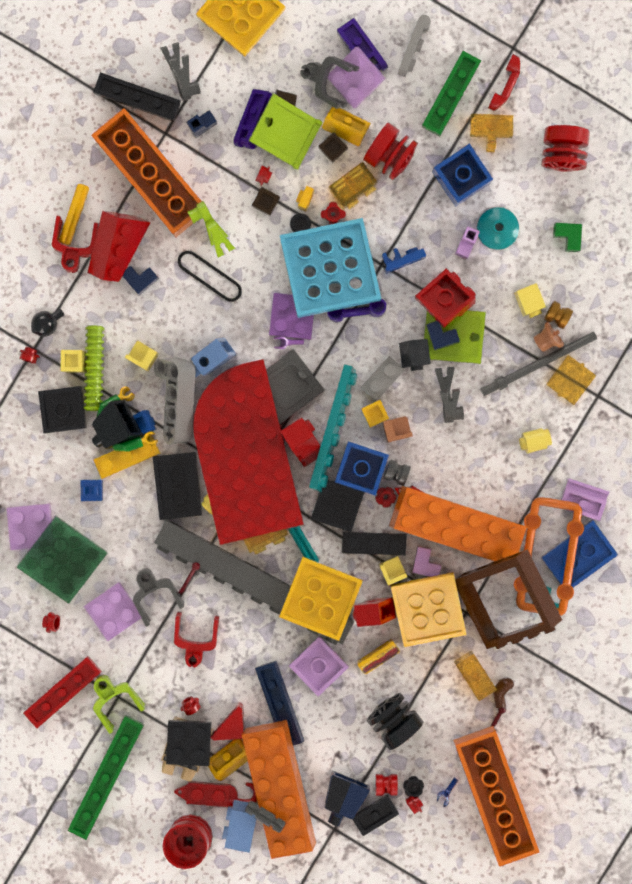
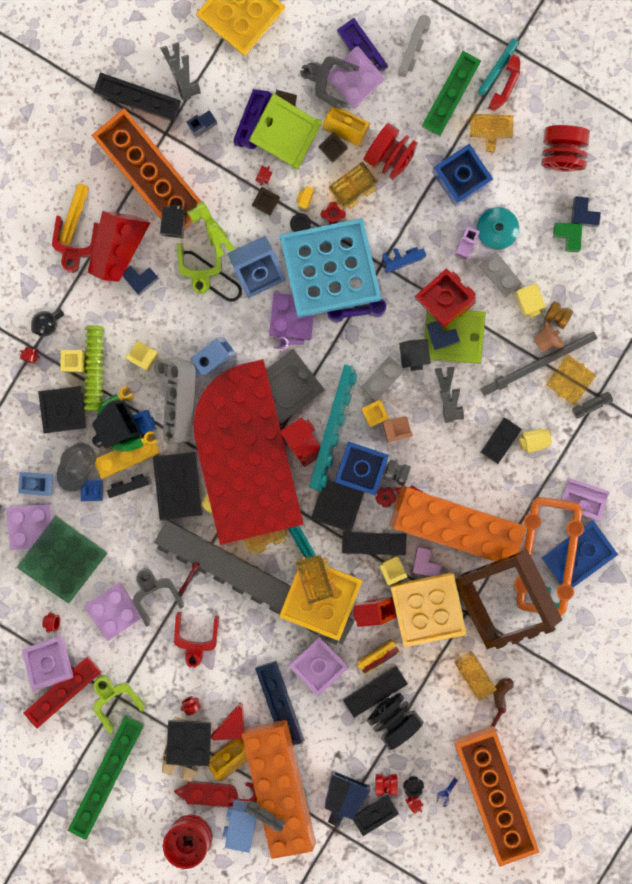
(35, 483): none -> medium blue slope
(47, 663): none -> lavender plate
(75, 466): none -> dark grey piece
(120, 488): none -> black plate
(173, 222): none -> black brick
(198, 275): none -> lime piece
(256, 266): none -> medium blue slope
(315, 578): none -> clear yellow brick
(375, 691): none -> black plate
(498, 67): none -> teal bar
(500, 274): none -> light grey plate
(500, 440): none -> black plate
(581, 215): none -> dark blue piece
(592, 405): none -> dark grey axle

